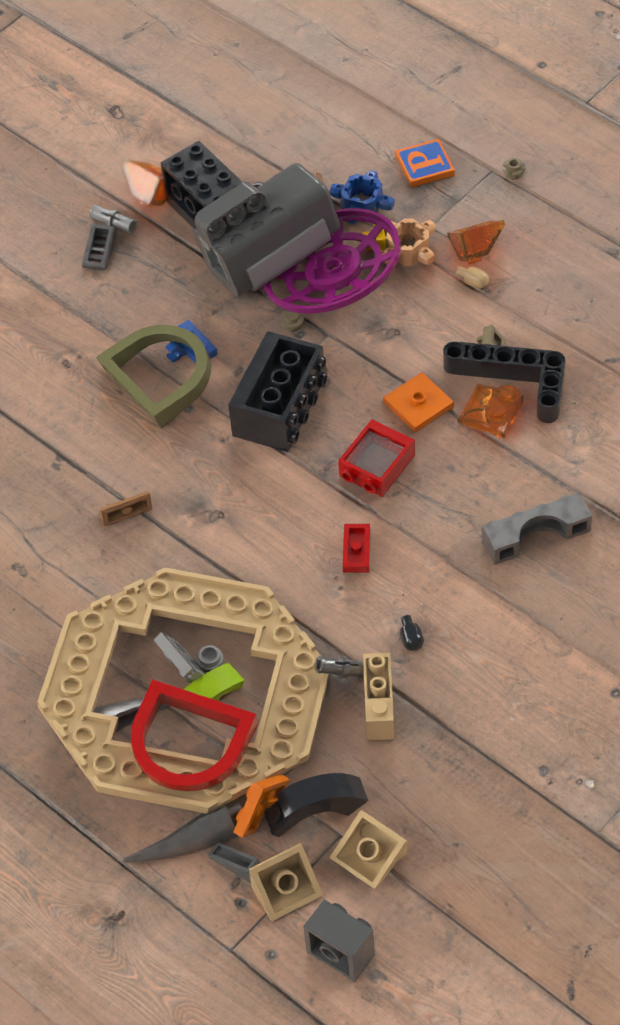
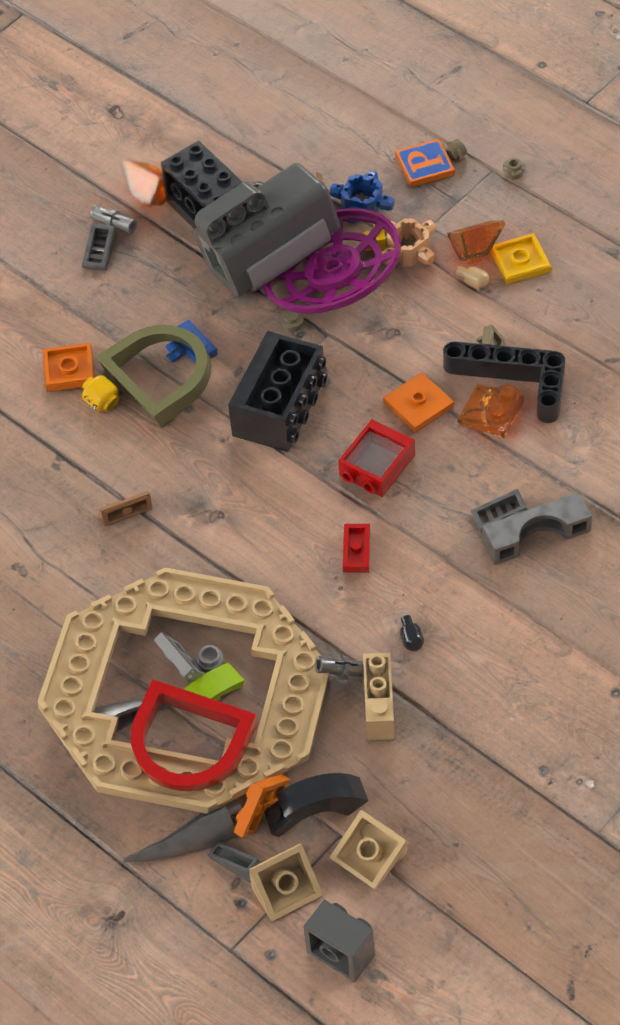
(68, 366): none -> orange plate
(100, 393): none -> yellow head
(456, 150): none -> dark tan plate
(505, 501): none -> flat silver slope
(520, 259): none -> yellow tile

